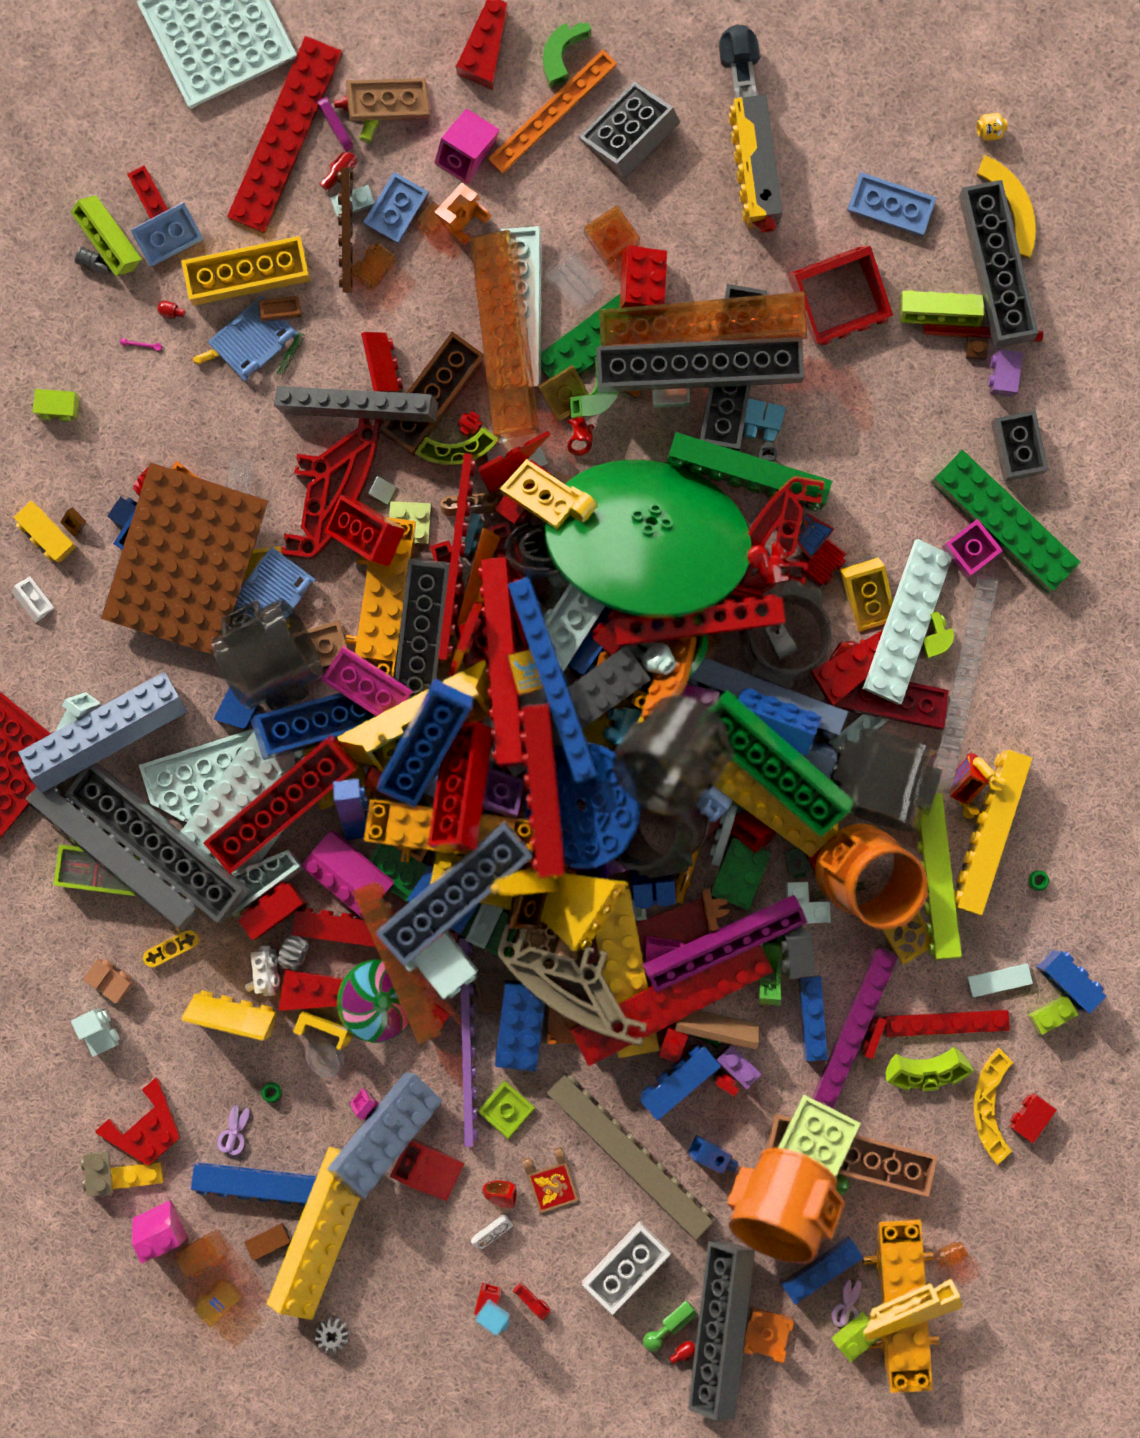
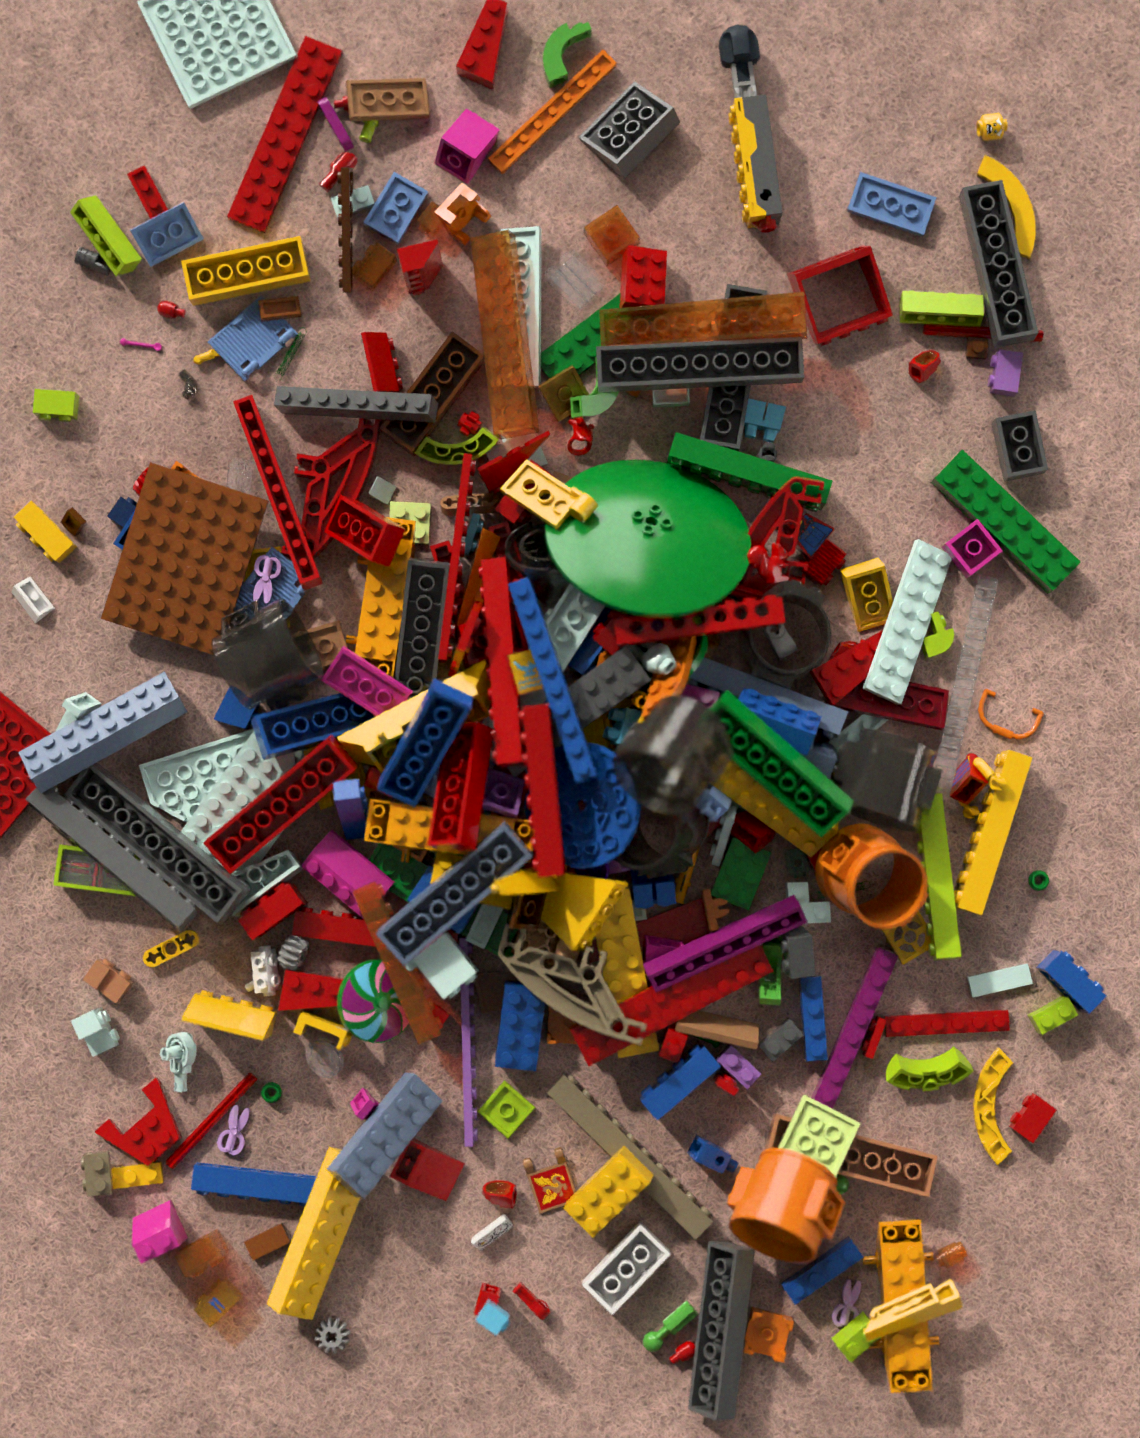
(180, 1057): none -> light aqua pin
(190, 387): none -> clear smoke arm
(211, 1120): none -> red axle
(264, 583): none -> lavender piece
(278, 492): none -> red brick
(420, 265): none -> red slope
(608, 1191): none -> yellow brick
(780, 1039): none -> dark grey brick
(924, 365): none -> red rock
(1000, 730): none -> orange piece

